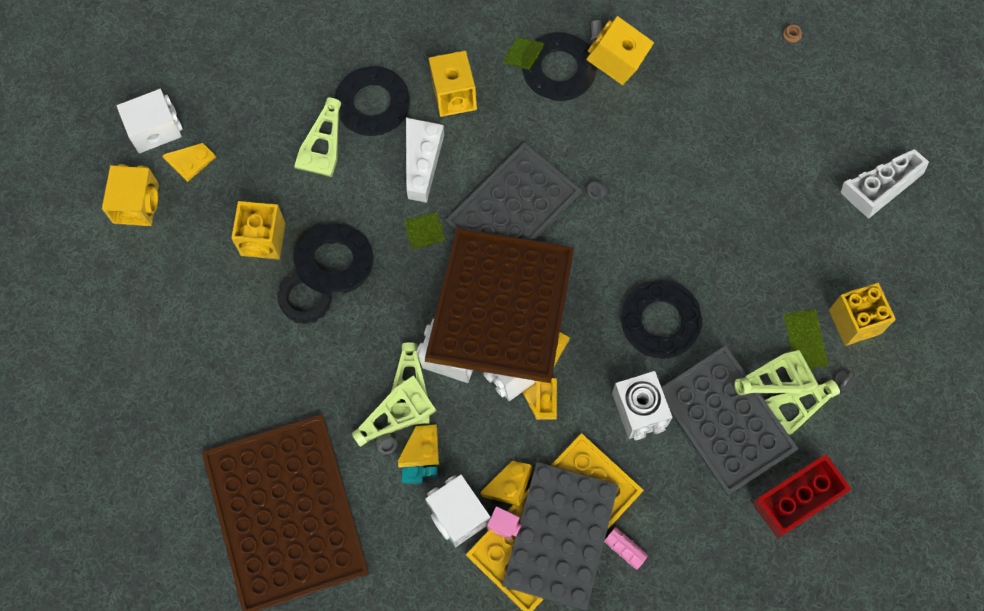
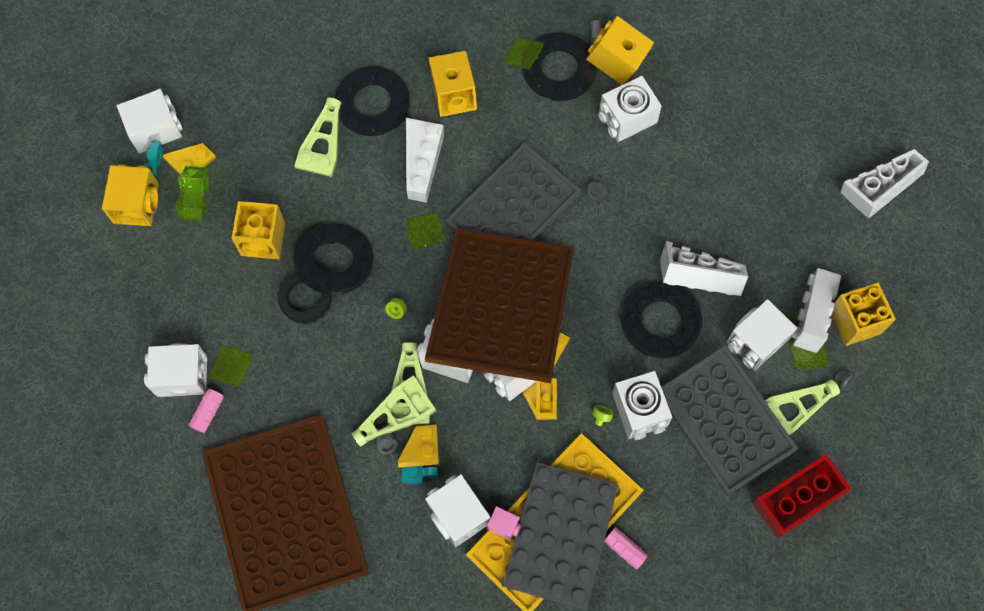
(154, 155): none -> teal plate
(176, 370): none -> white brick
(193, 183): none -> clear neon green brick
(206, 410): none -> bright pink axle
(231, 366): none -> clear neon green piece
(396, 308): none -> lime tile
(509, 483): yellow wing -> none
(602, 414): none -> lime tile
(629, 109): none -> white brick
(701, 271): none -> white wedge
(760, 334): none -> white brick
(792, 29): medium nougat plate -> none
(796, 367): yellowish green plate -> none
(817, 310): none -> white wedge

